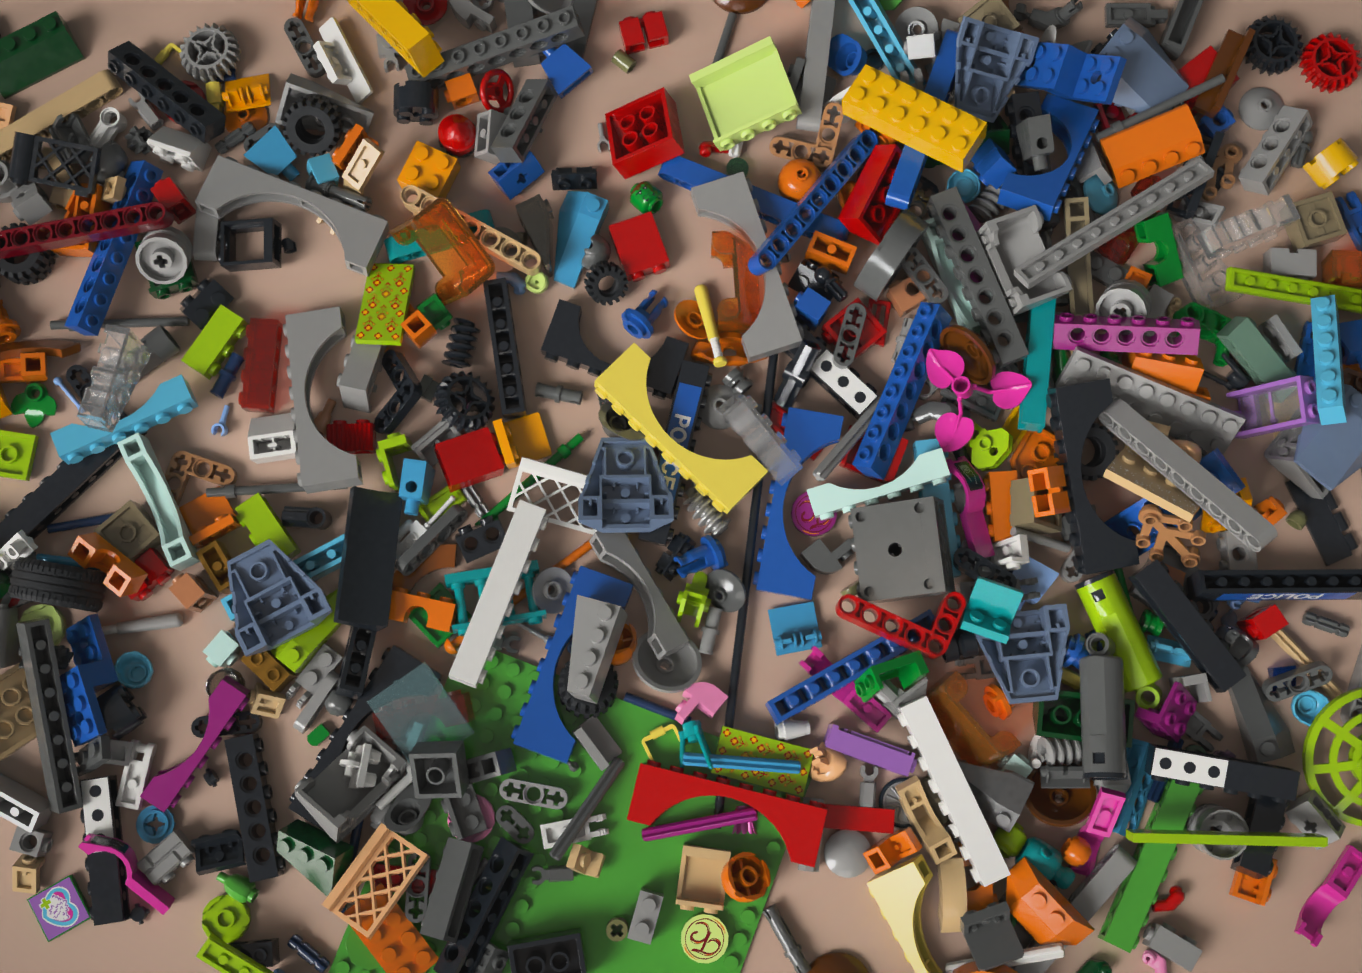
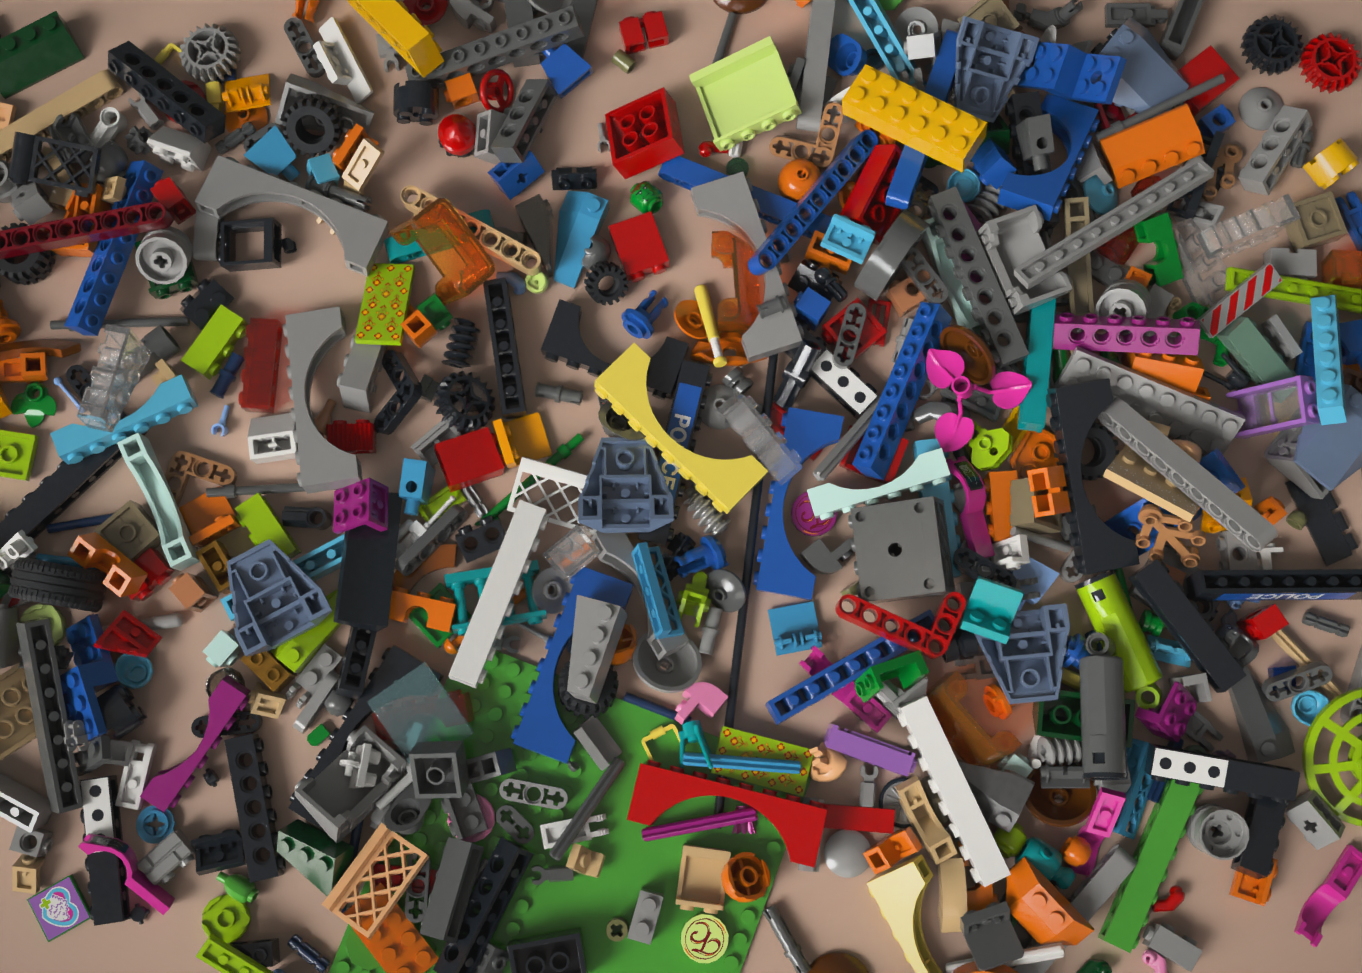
(75, 735): none -> light grey piece
(128, 637): none -> red wing
(165, 372): none -> tan bracket
(361, 505): none -> magenta bracket
(390, 447): lime bracket -> none
(429, 170): light orange brick -> none
(572, 552): none -> clear slope
(654, 594): none -> dark azure fence
(772, 306): none -> dark grey pin
(791, 729): white cone -> none
(848, 238): none -> medium azure bracket
(1226, 838): lime tile -> none
(1227, 63): reddish brown fence -> none
(1239, 300): none -> light grey tile
(1264, 556): none -> white bracket

